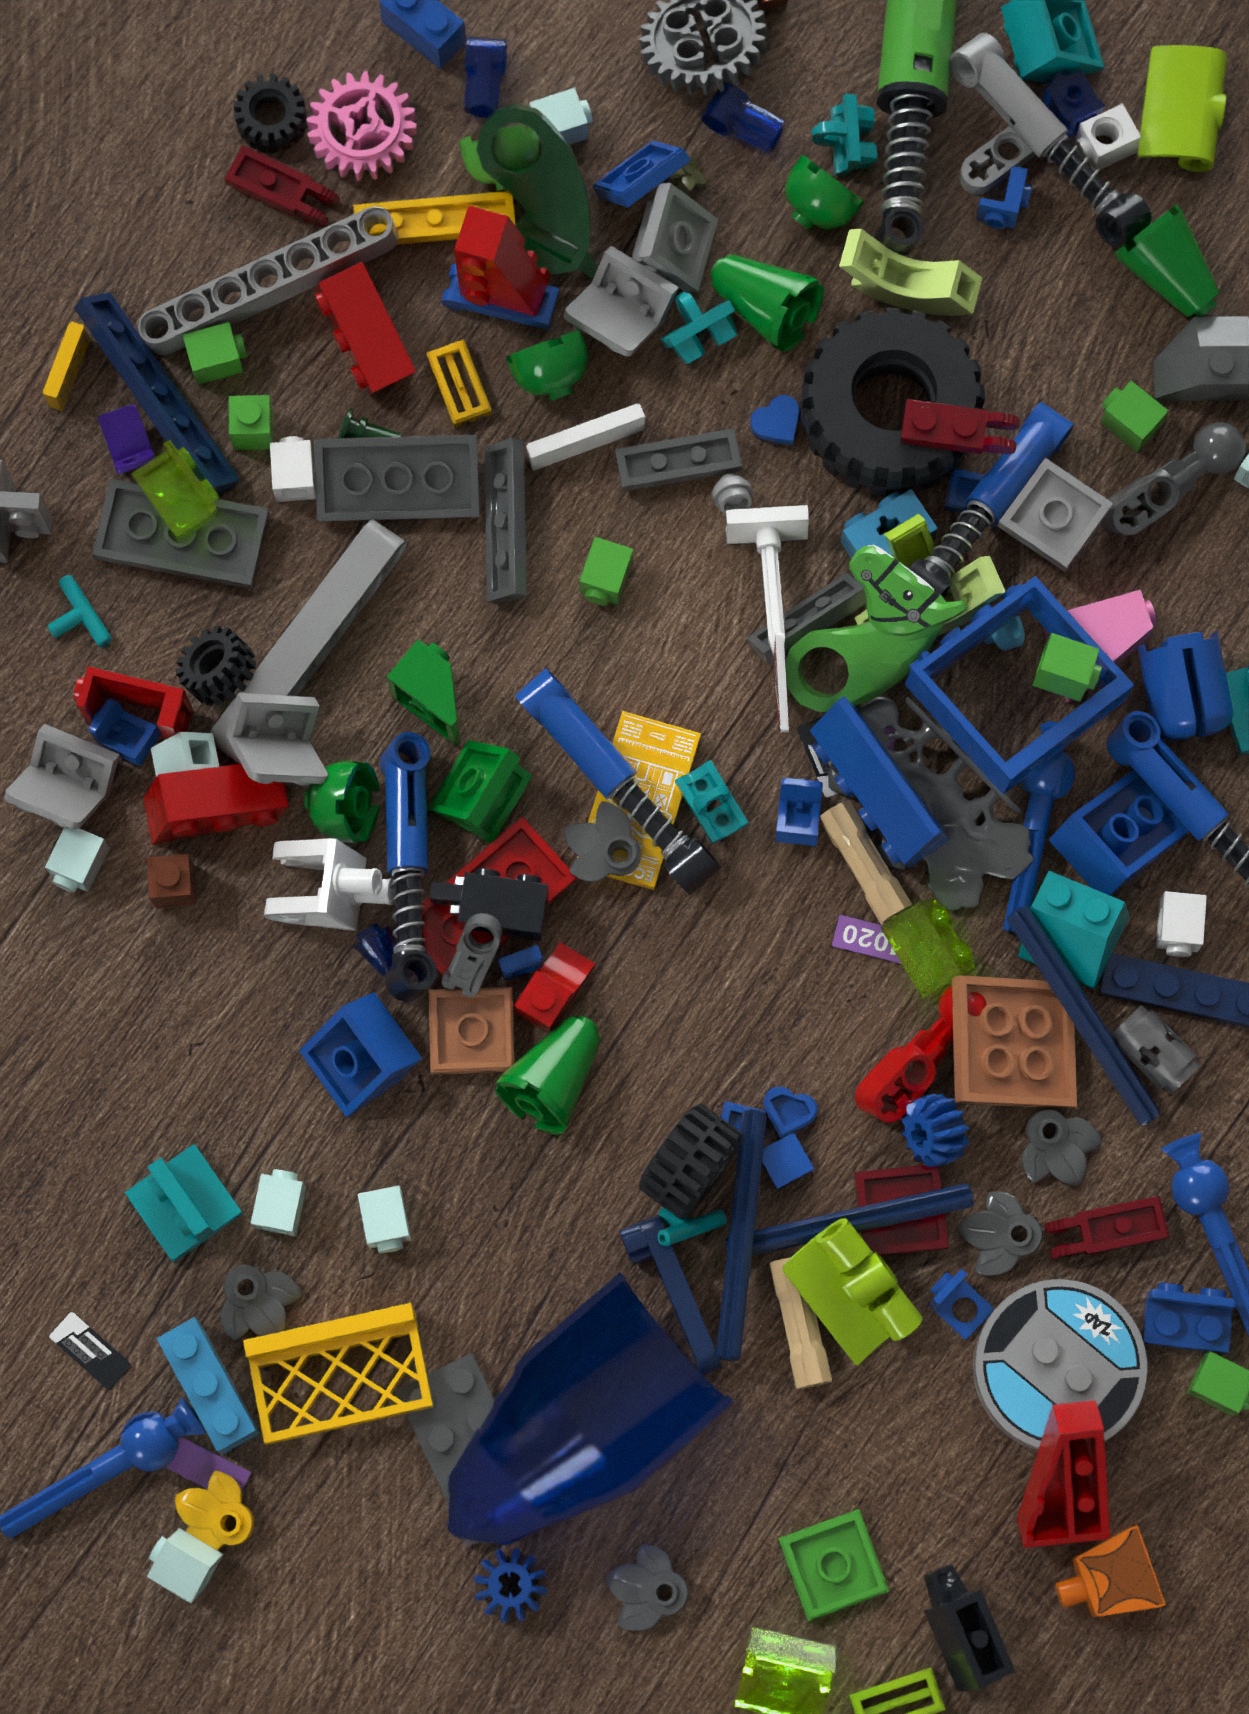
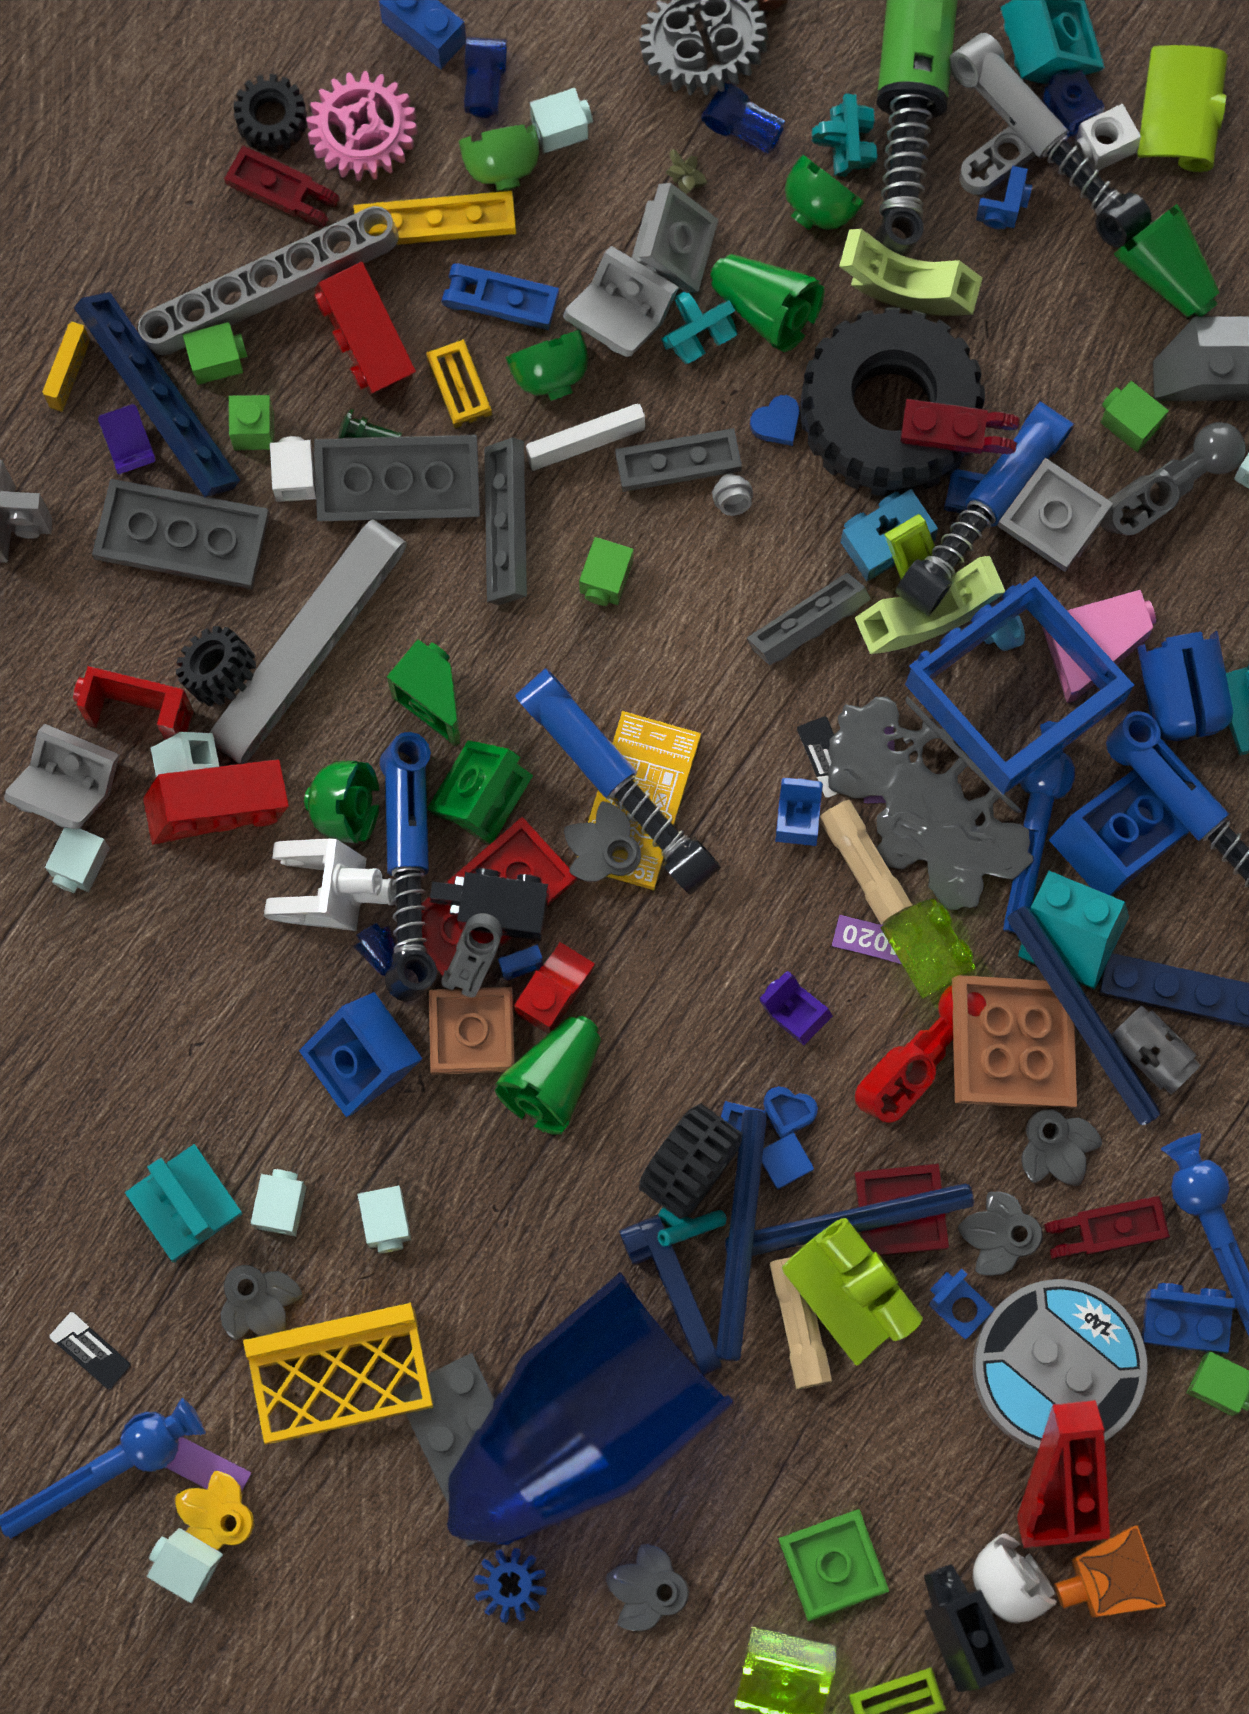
(81, 613): teal piece -> none
(123, 732): blue bracket -> none
(171, 881): copper brick -> none
(176, 491): clear neon green bracket -> none
(208, 1386): dark azure brick -> none
(274, 738): light grey bracket -> none
(495, 264): red wedge -> none
(548, 190): dark green animal -> none
(640, 173): blue tile -> none
(702, 788): teal hips -> none
(767, 529): white piece -> none
(794, 1008): none -> dark purple bracket
(877, 783): blue slope -> none
(902, 624): bright green animal -> none
(935, 1130): blue gear -> none
(1010, 1583): none -> white cylinder
(1067, 667): bright green brick -> none
(1181, 923): white brick -> none

